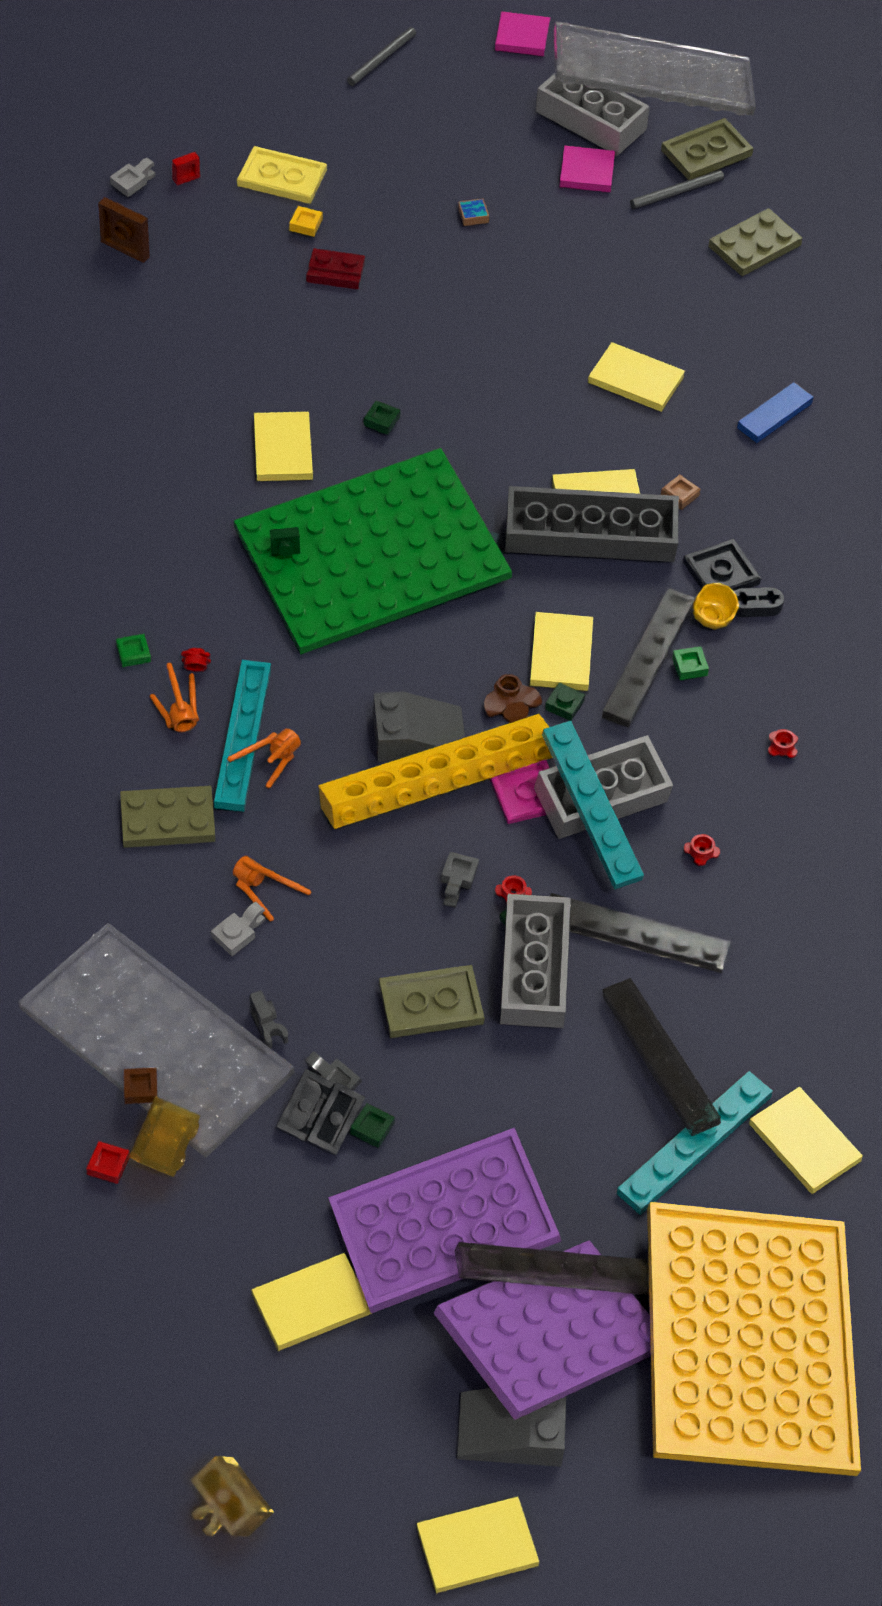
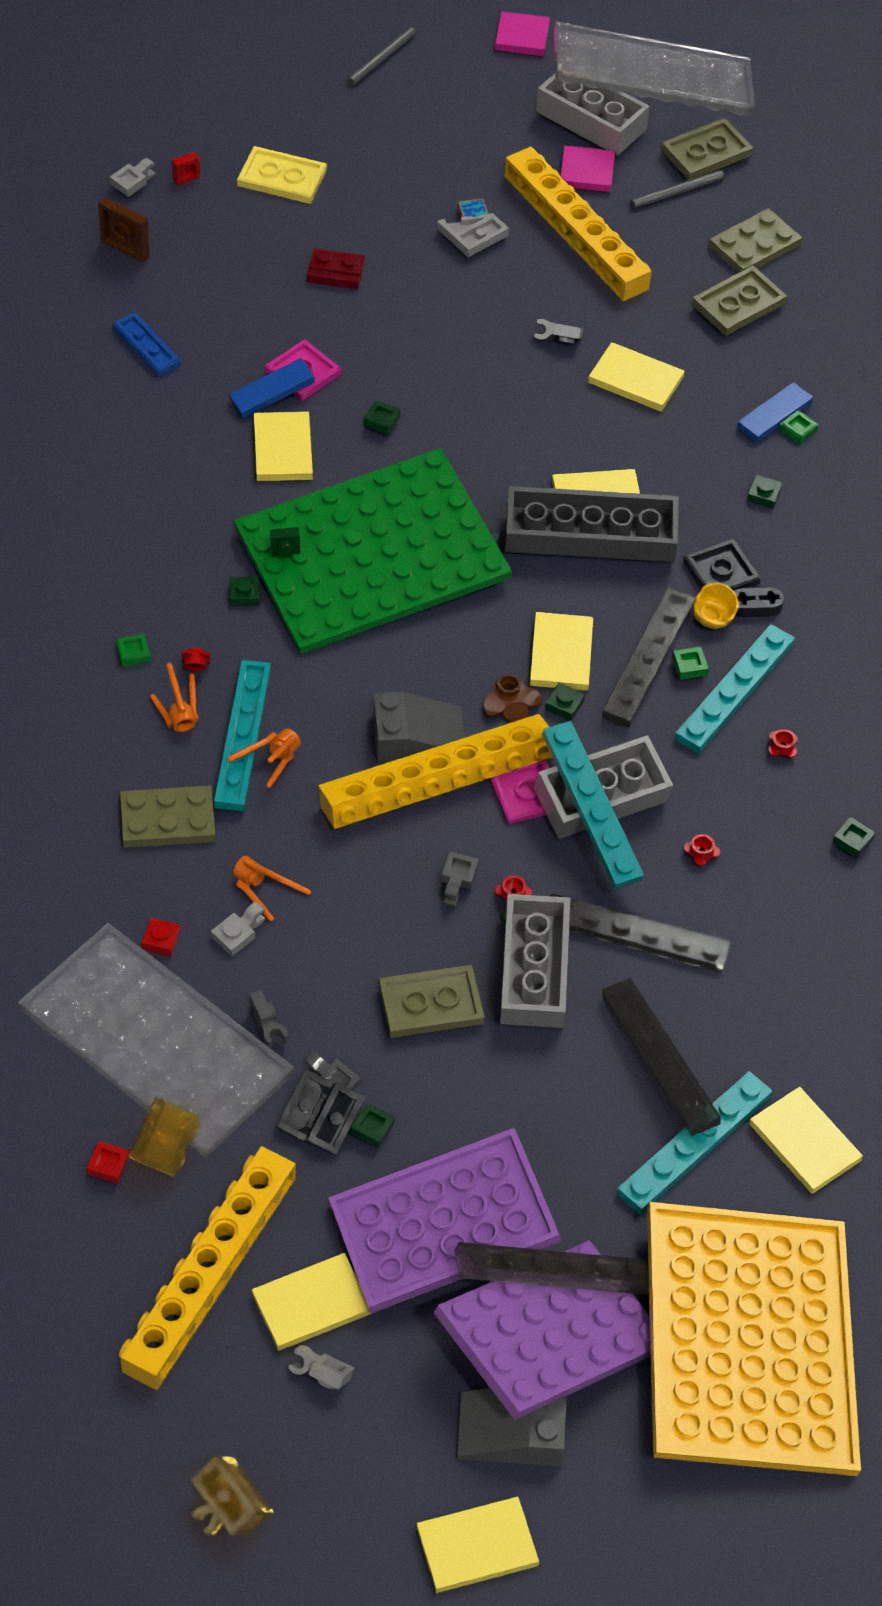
(140, 1085): reddish brown plate -> none
(146, 344): none -> blue tile
(154, 1364): none -> yellow brick
(161, 937): none -> red plate
(244, 591): none -> dark green plate
(272, 388): none -> blue tile
(306, 221): yellow plate -> none
(321, 367): none -> dark pink tile
(327, 1369): none -> light grey plate
(474, 233): none -> light grey wing
(565, 332): none -> light grey plate
(578, 223): none -> yellow brick
(683, 488): medium nougat tile -> none
(734, 689): none -> teal plate
(739, 300): none -> olive plate
(764, 491): none -> dark green plate
(798, 427): none -> green tile
(853, 837): none -> plate

